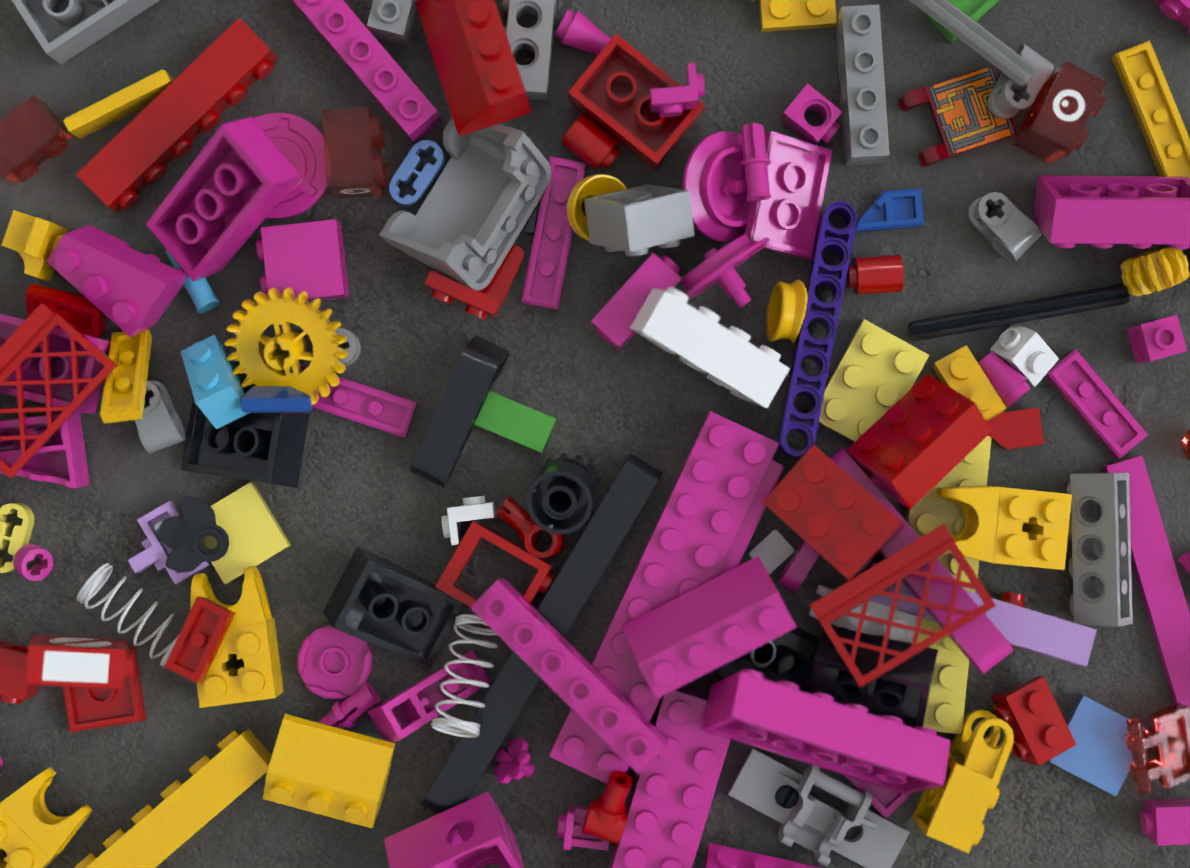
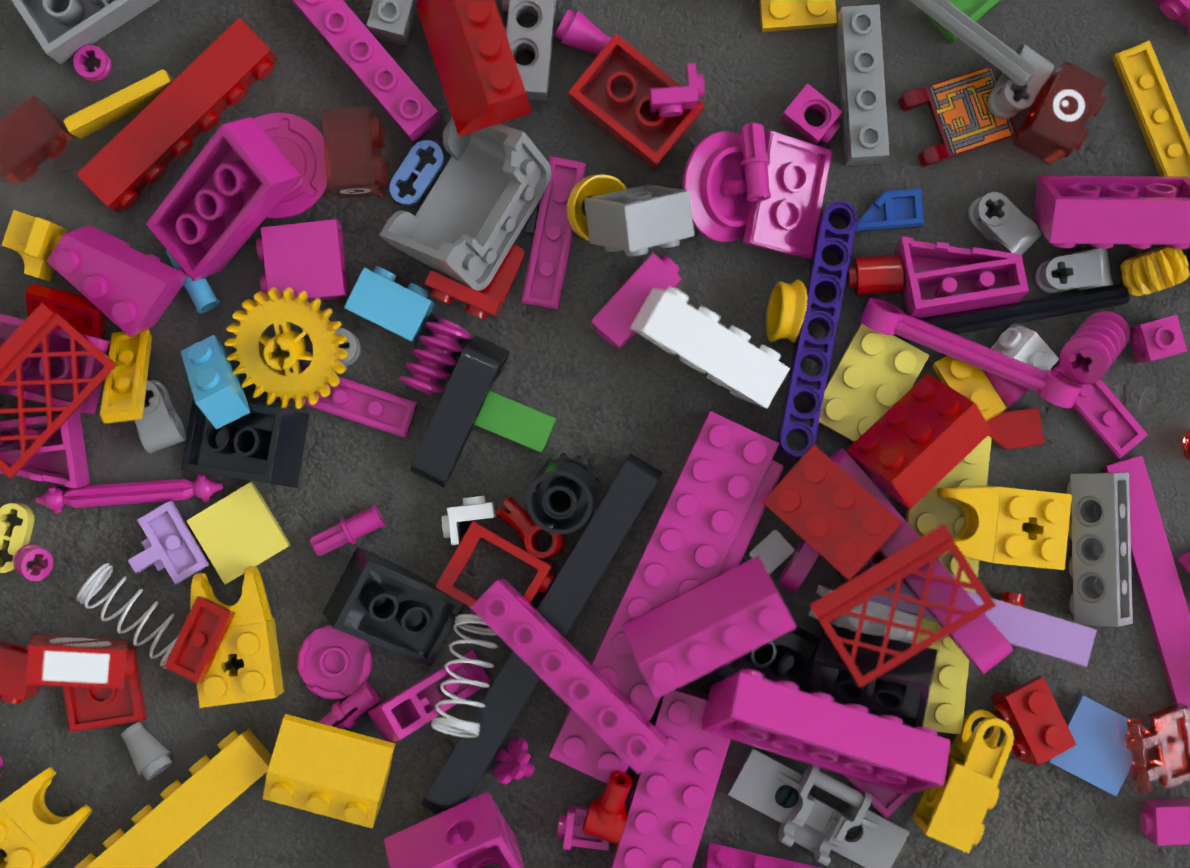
(100, 73): none -> dark pink bush
(129, 493): none -> dark pink wheel
(146, 752): none -> light grey cone
(187, 533): black plate -> none
(275, 399): blue tile -> none
(347, 531): none -> dark pink axle
(390, 304): none -> medium azure brick
(435, 356): none -> dark pink piece
(591, 143): red brick -> none
(721, 268): dark pink piece -> none
(958, 279): none -> dark pink wedge
(1049, 384): none -> dark pink piece
(1078, 271): none -> light grey piece
(1094, 347): none -> dark pink piece

